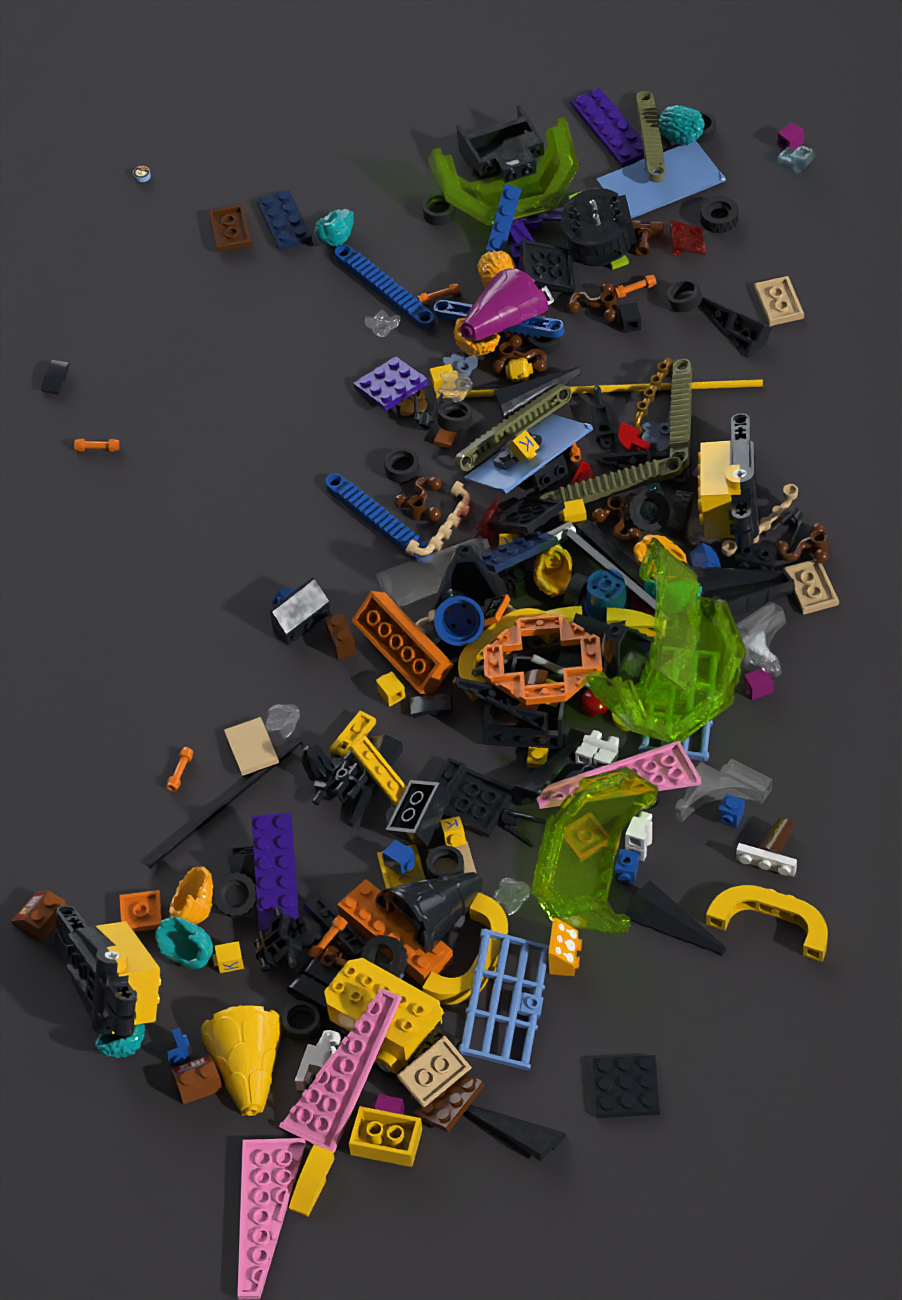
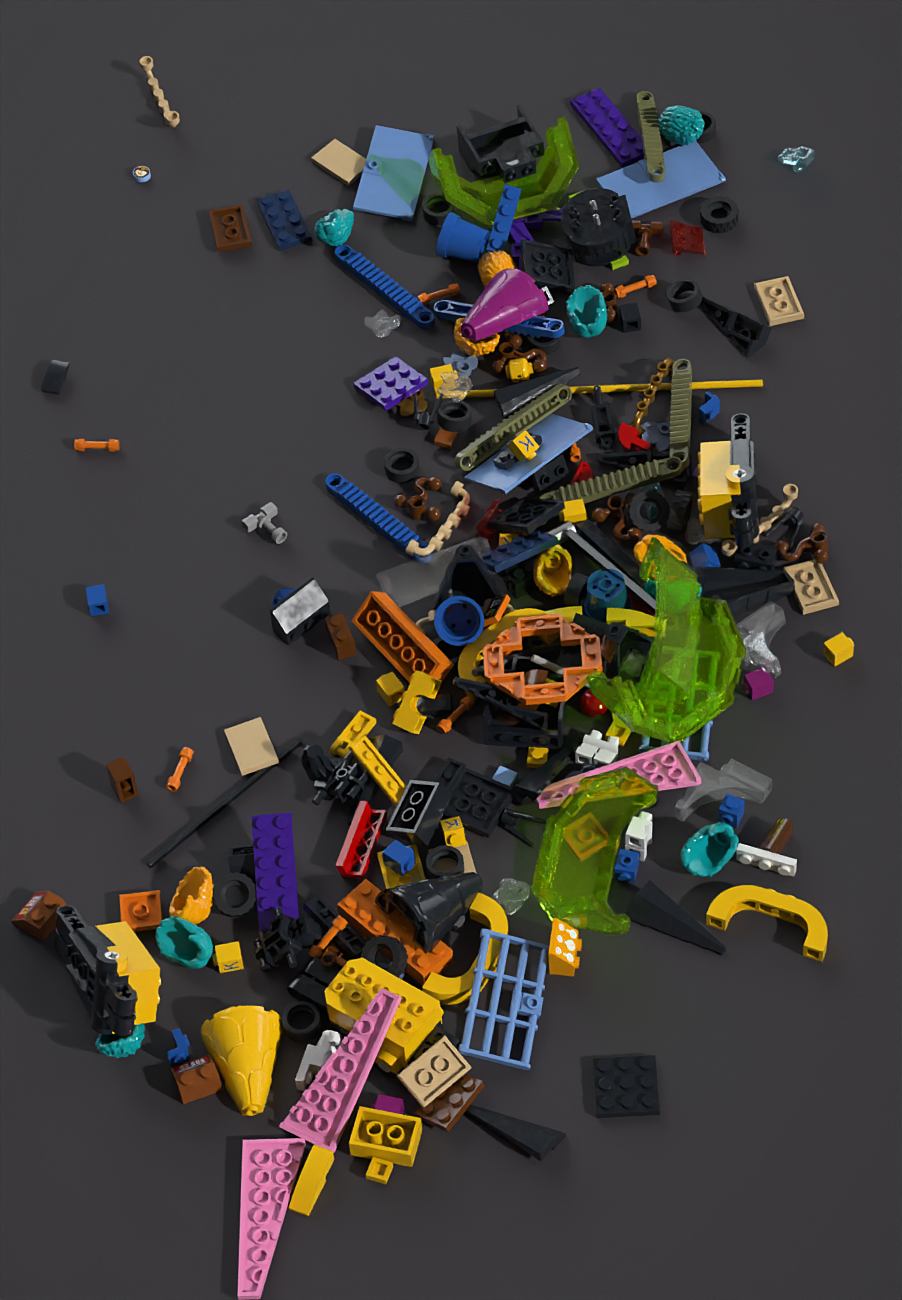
(97, 600): none -> blue brick
(122, 779): none -> reddish brown brick
(170, 117): none -> tan bar
(263, 521): none -> light grey bar
(280, 720): clear plate -> none
(340, 162): none -> tan tile
(355, 841): none -> red fence
(379, 1170): none -> yellow plate
(393, 173): none -> medium blue door
(407, 714): none -> yellow arch
(461, 239): none -> blue piece
(465, 704): none -> orange bar
(505, 776): none -> light blue tile
(587, 311): none -> teal hair
(620, 731): none -> yellow plate
(709, 849): none -> teal hair
(710, 408): none -> blue bracket
(790, 136): magenta brick -> none
(838, 649): none -> yellow brick

